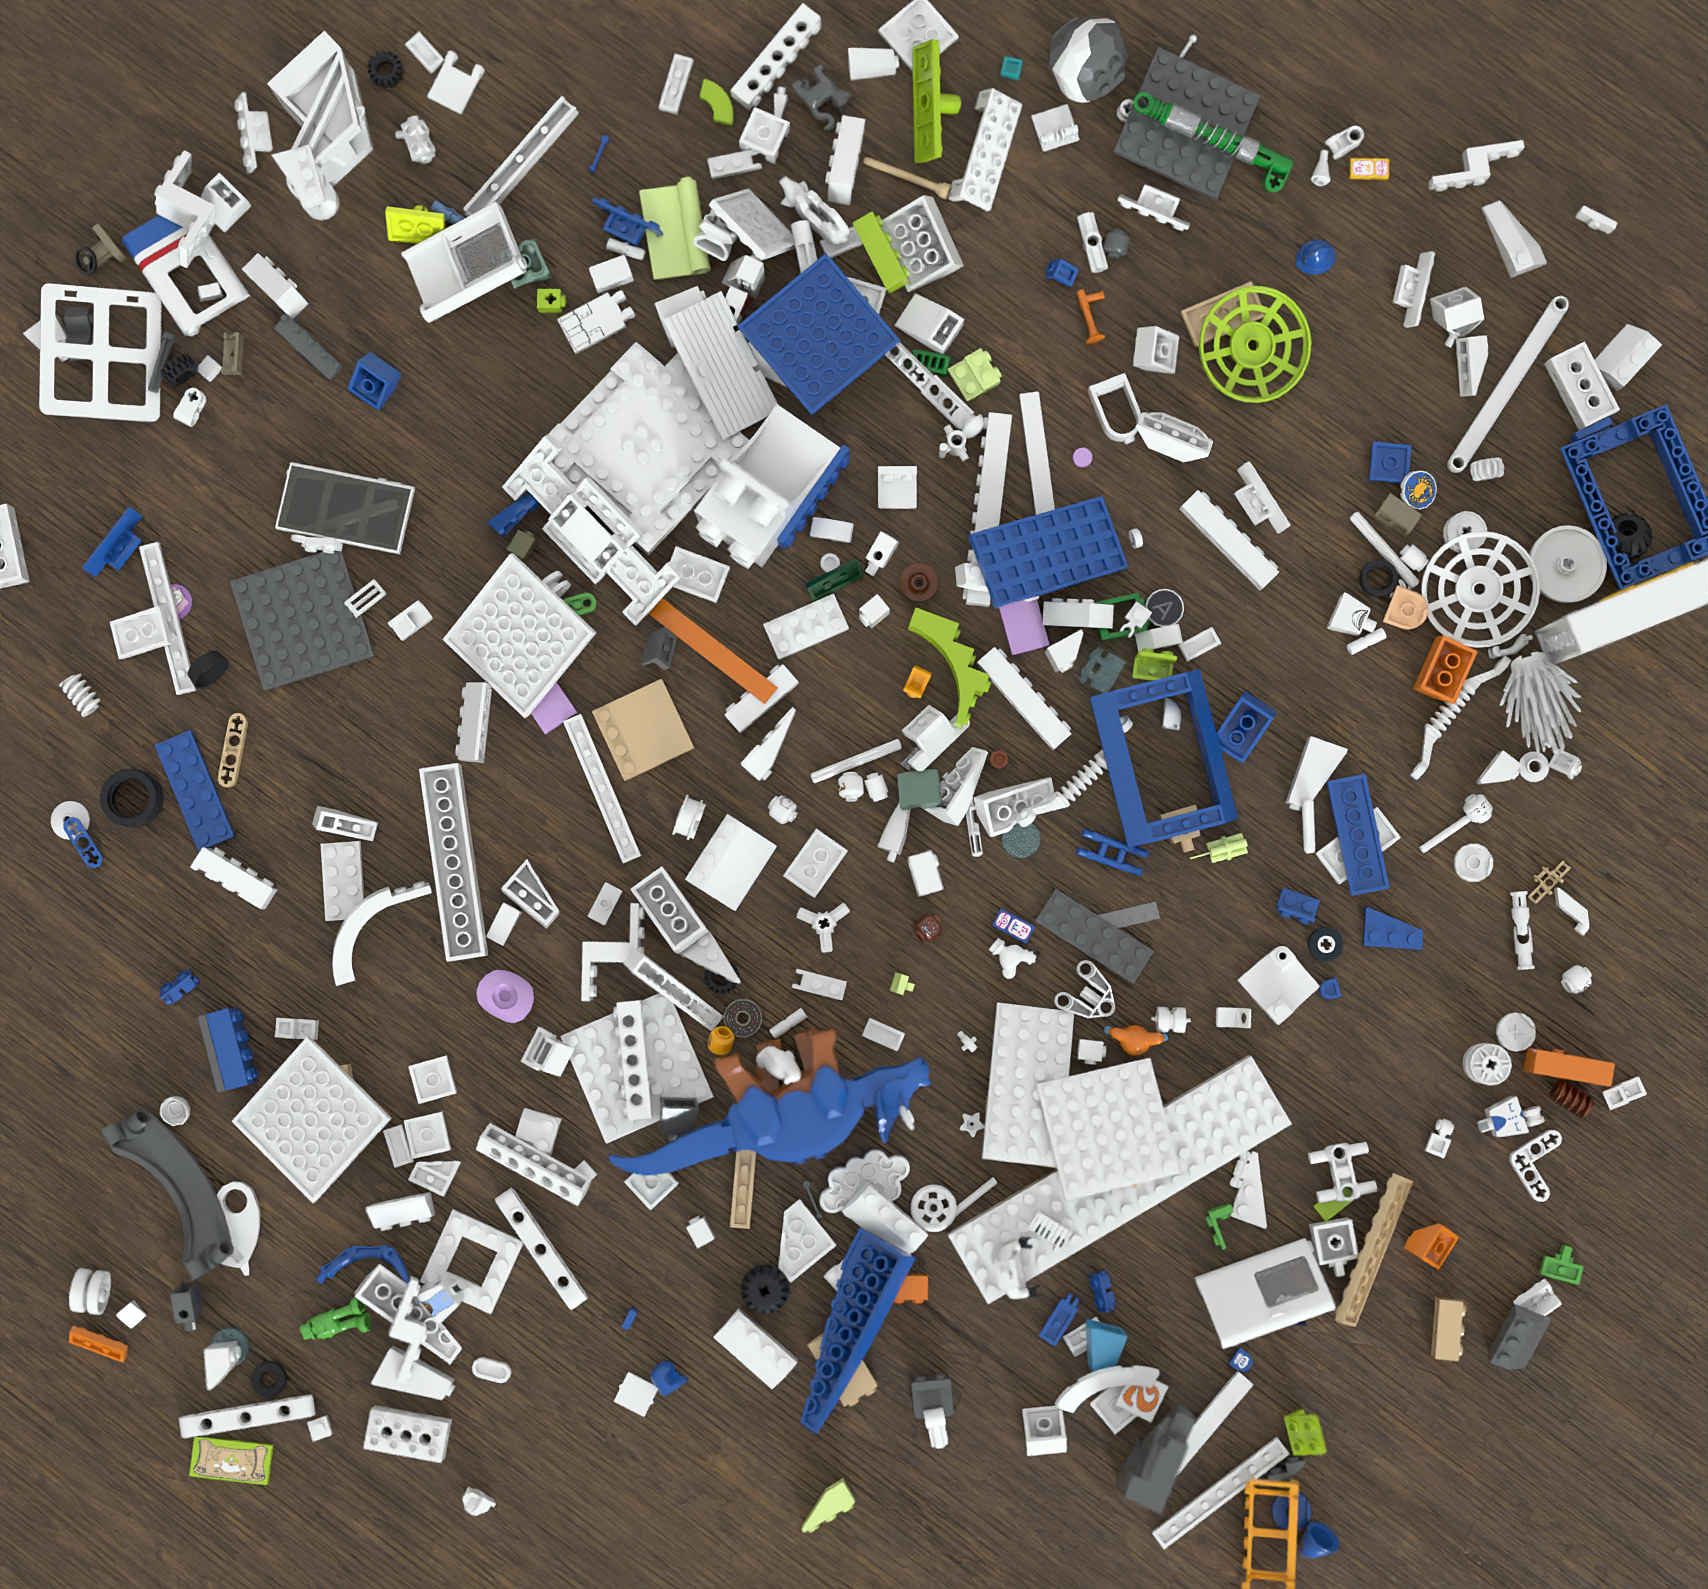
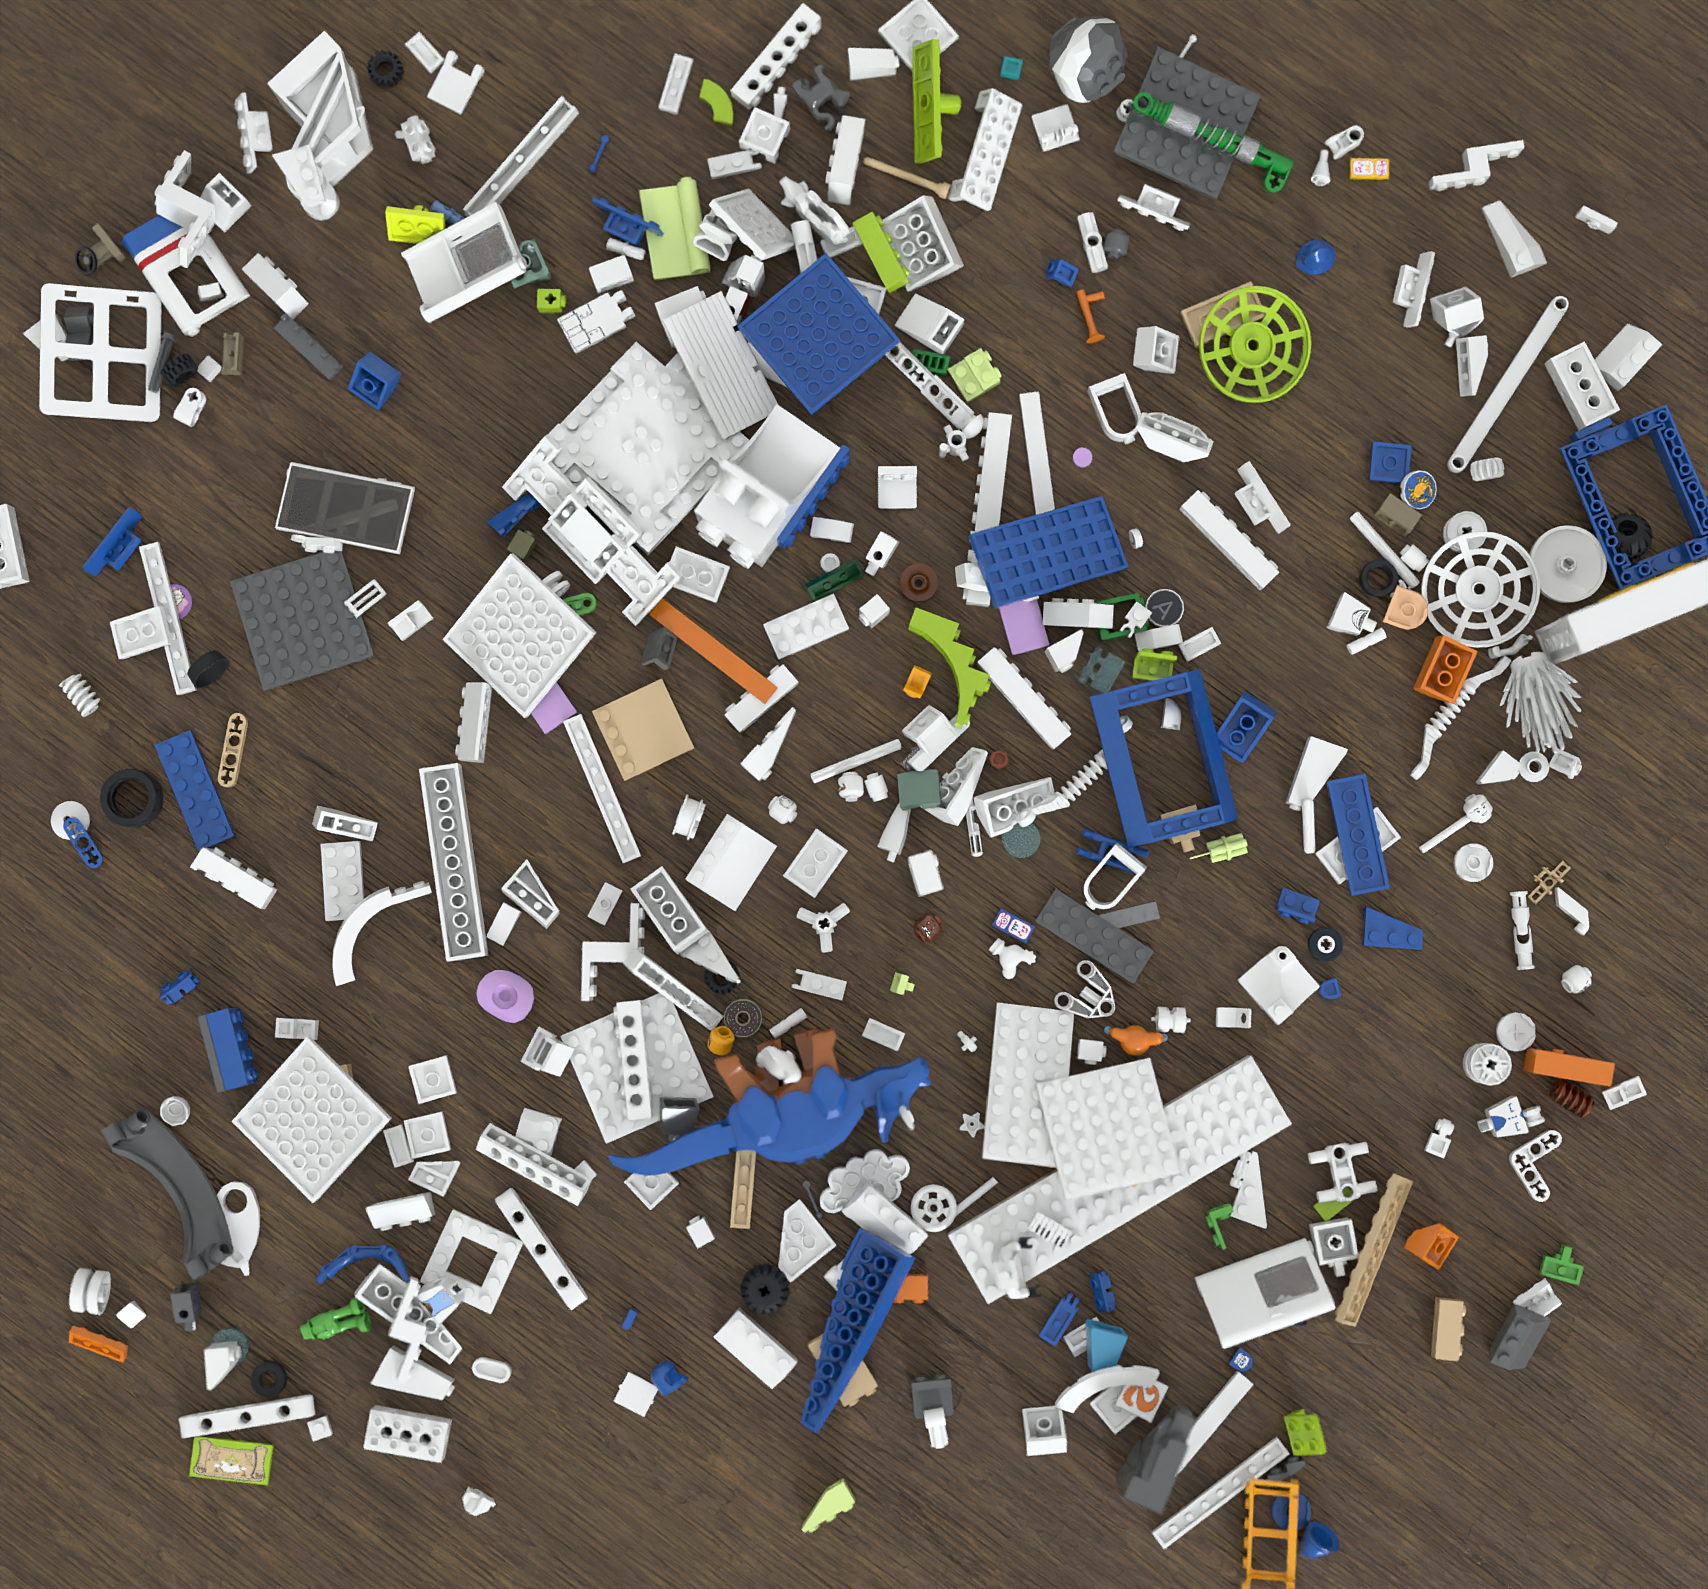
(1127, 859): none -> white window

